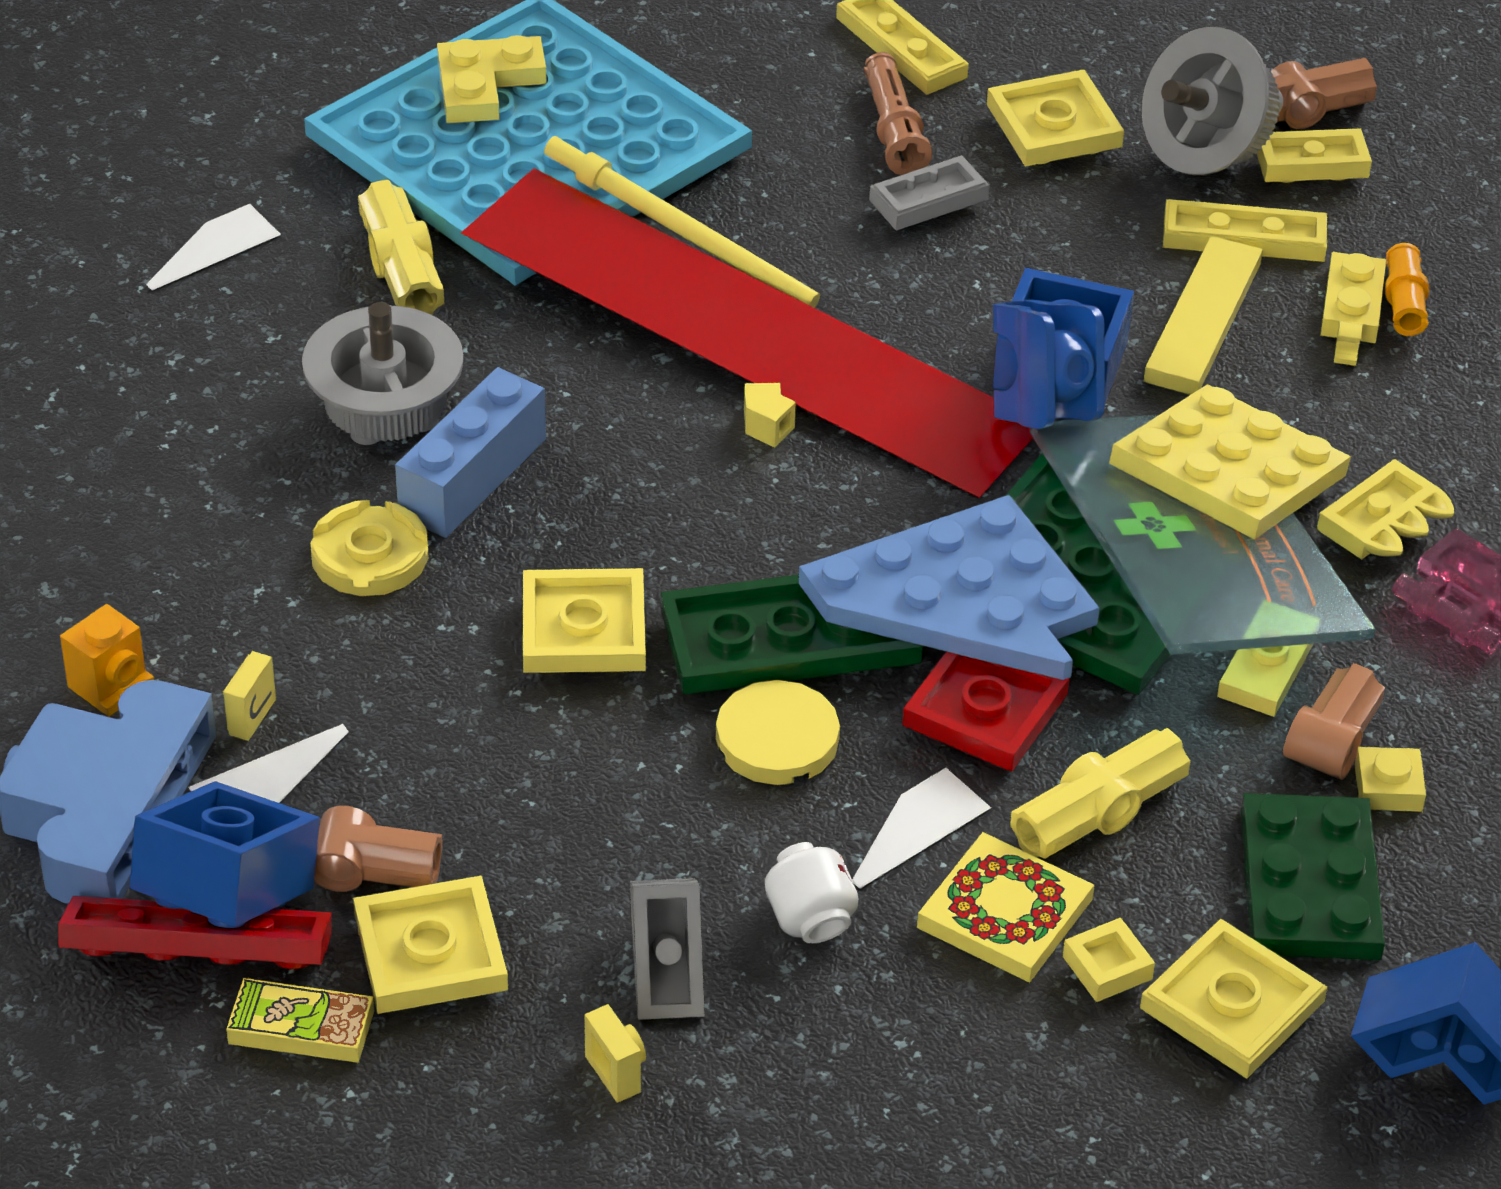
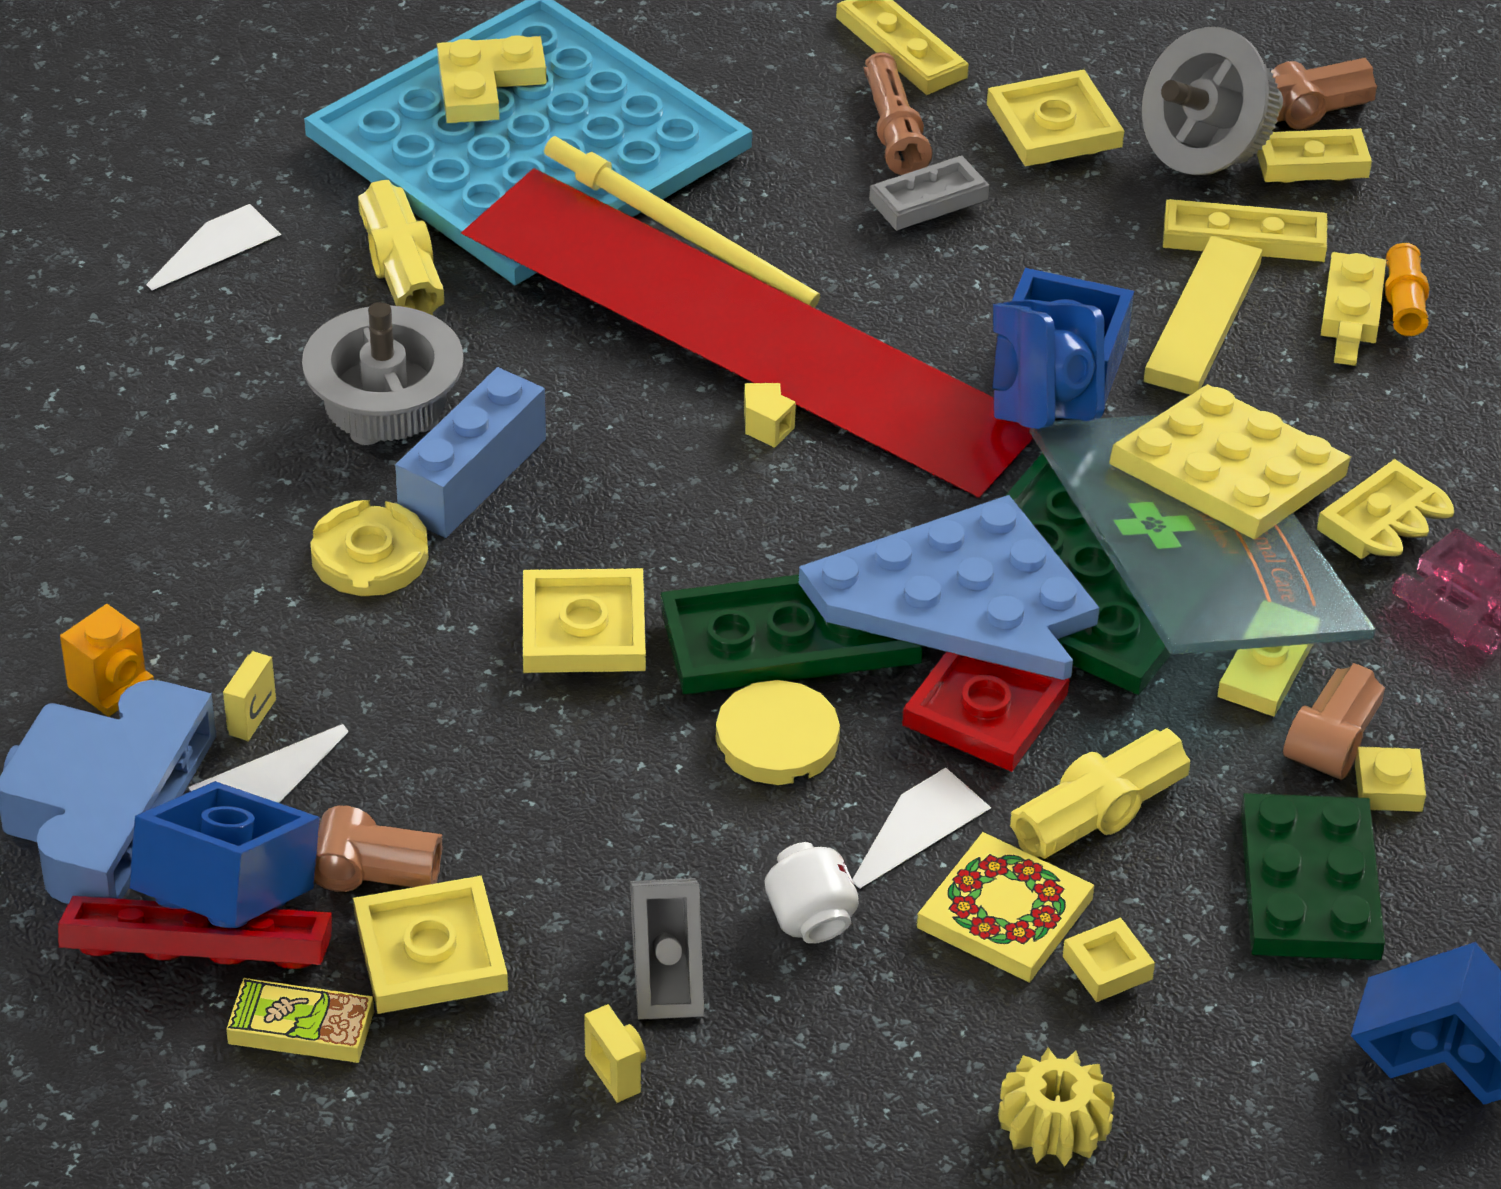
(1056, 1106): none -> light yellow gear
(1233, 998): light yellow plate -> none

